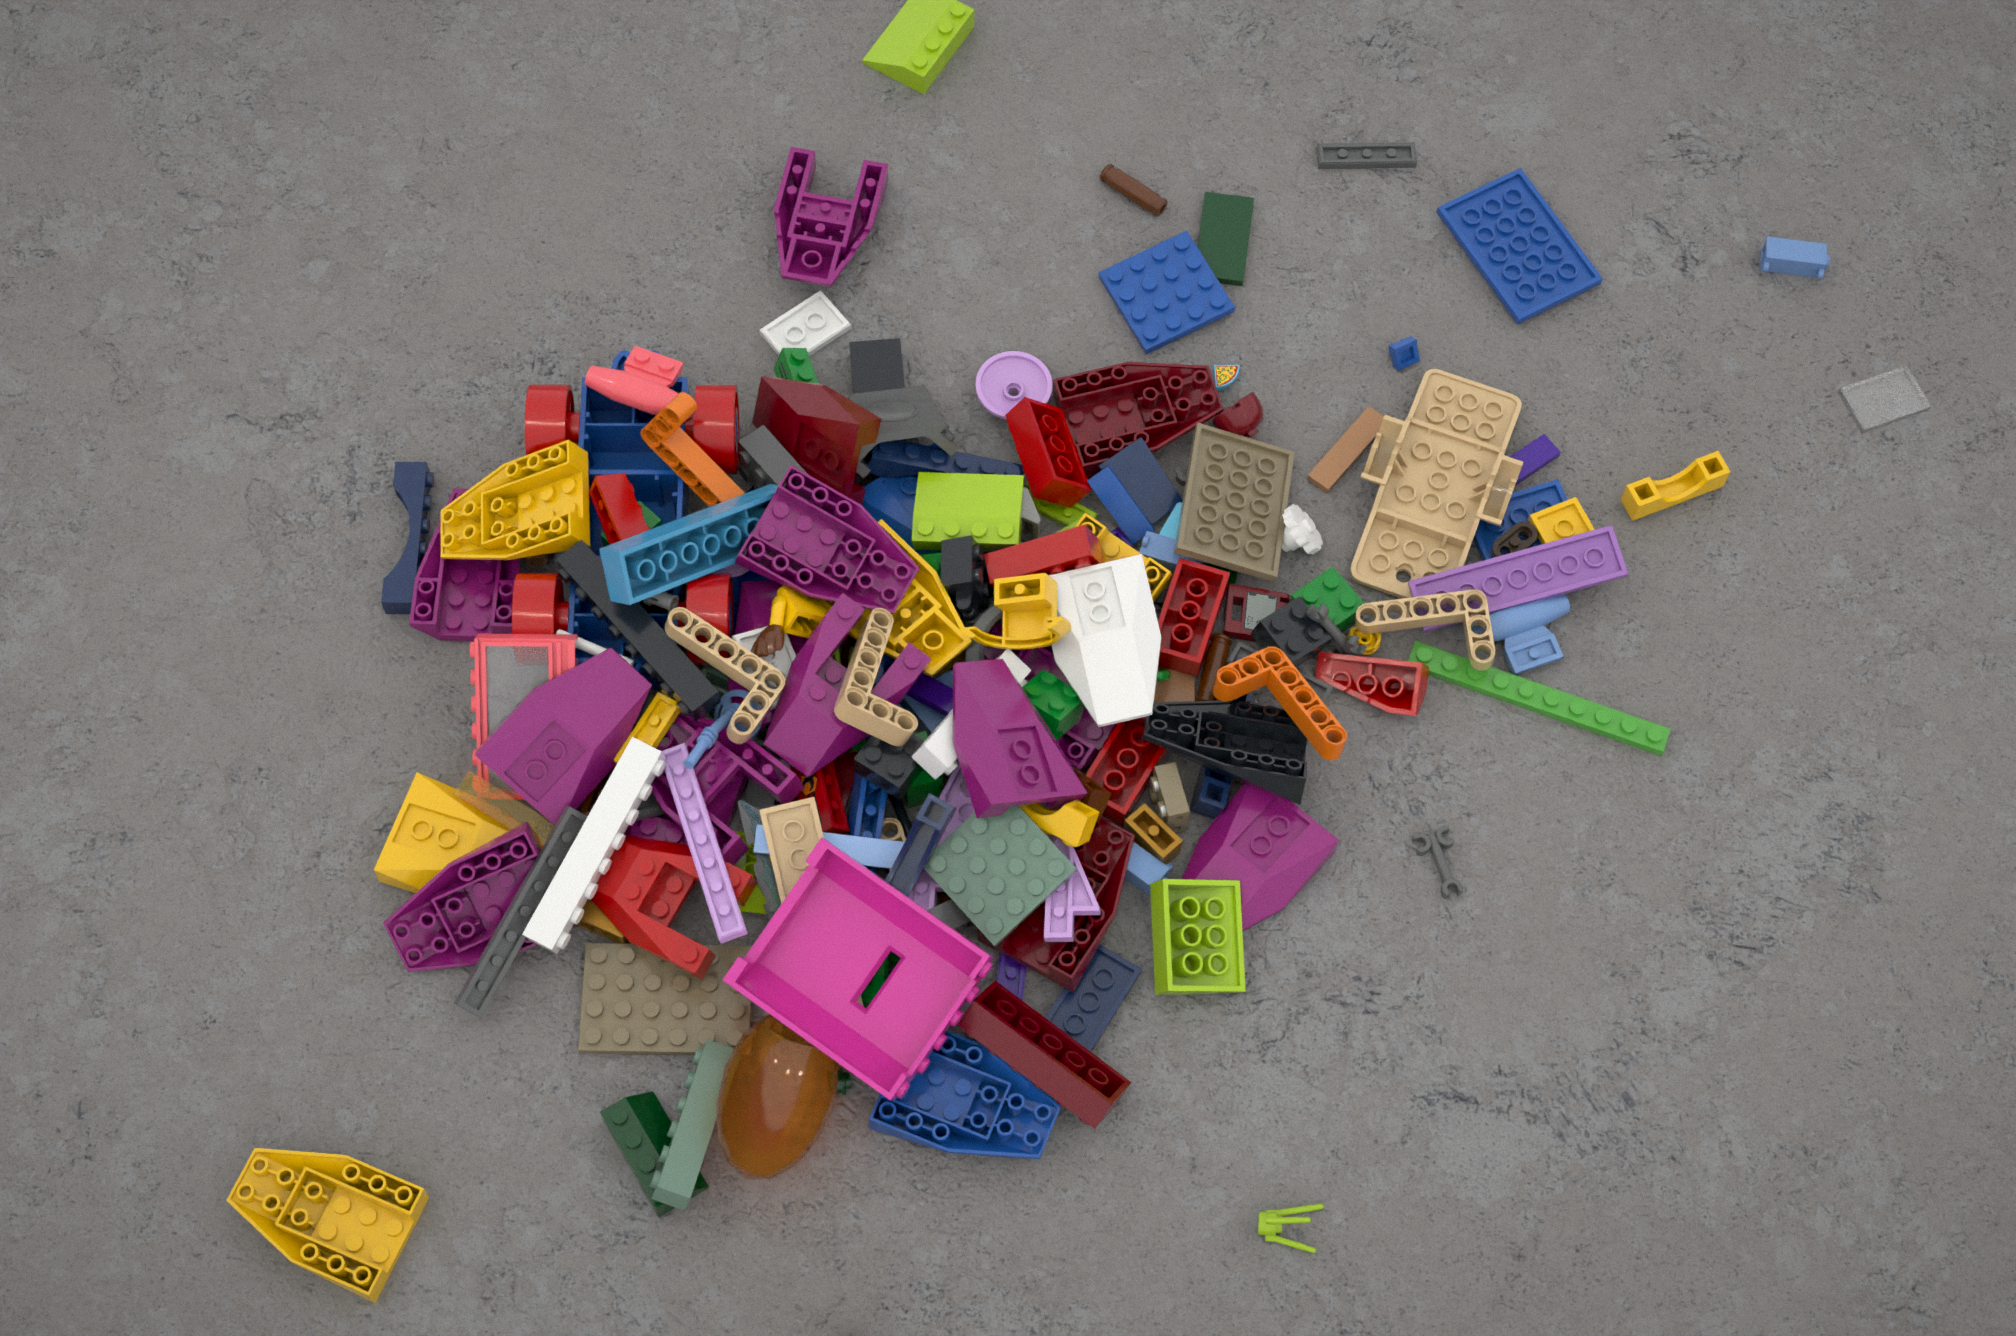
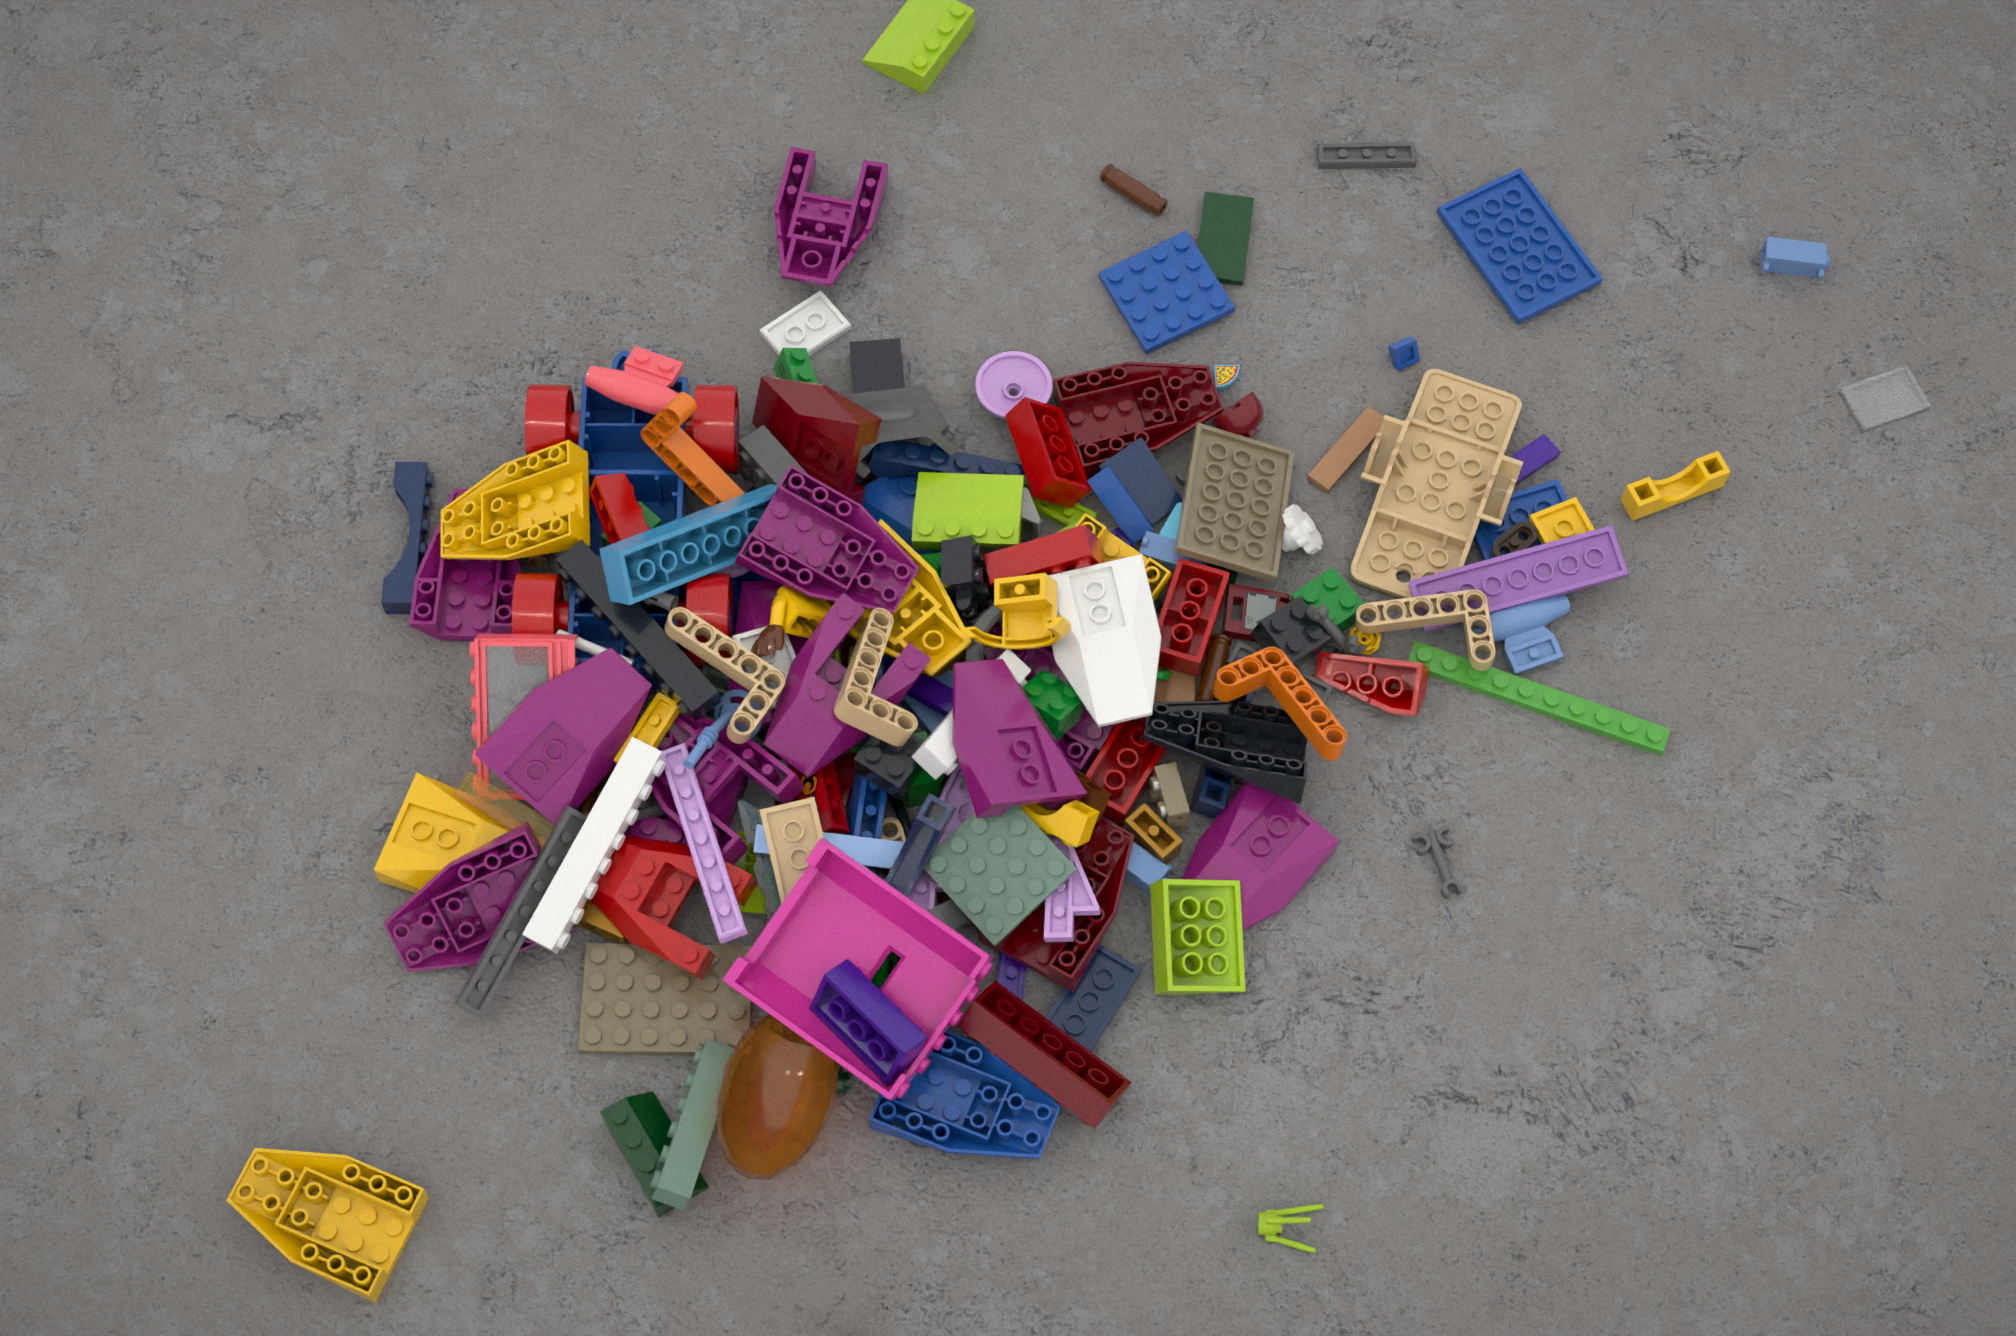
(867, 1021): none -> dark purple slope

